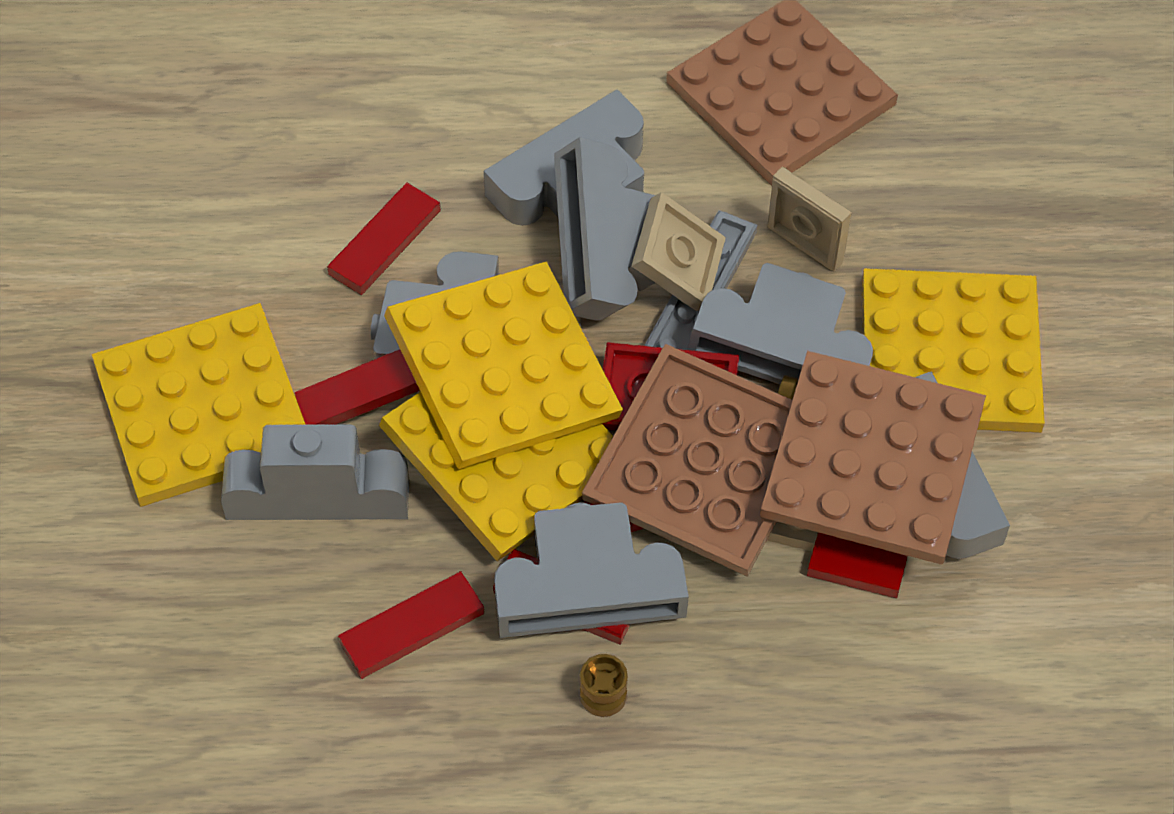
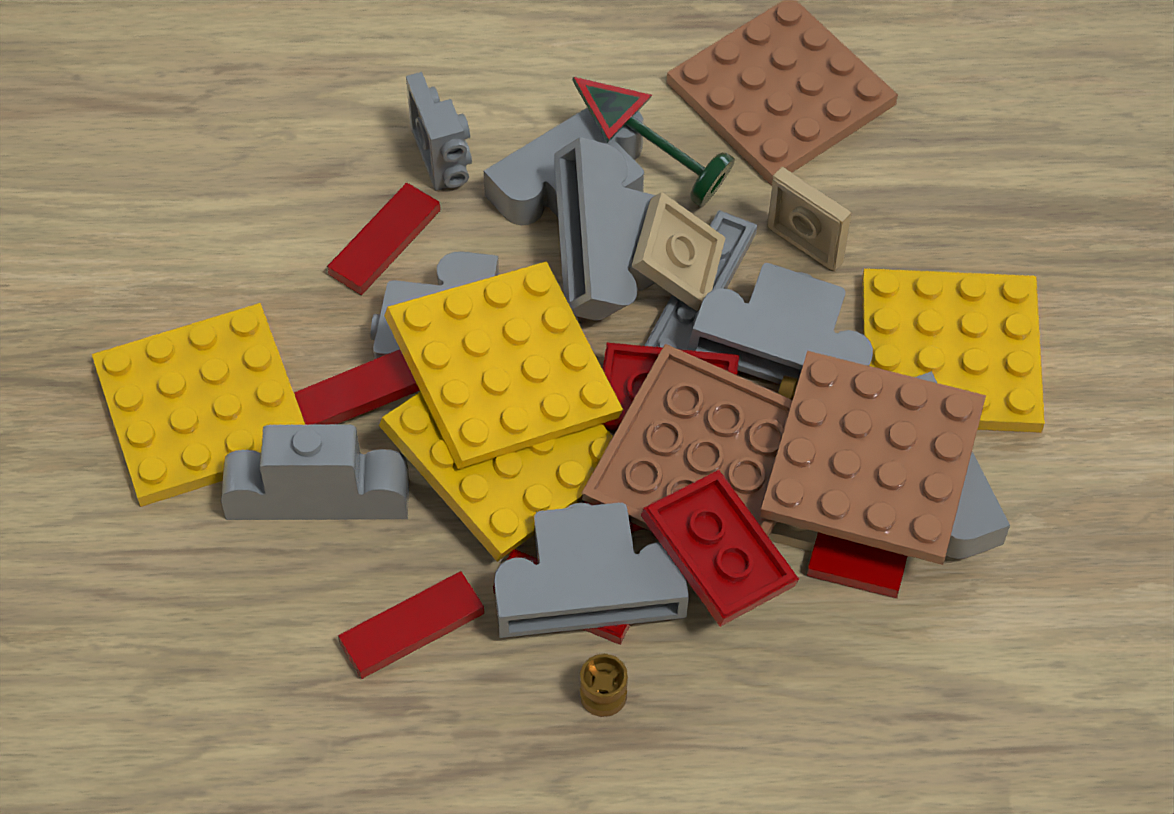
(438, 134): none -> light grey plate
(616, 106): none -> dark green piece
(719, 547): none -> red tile

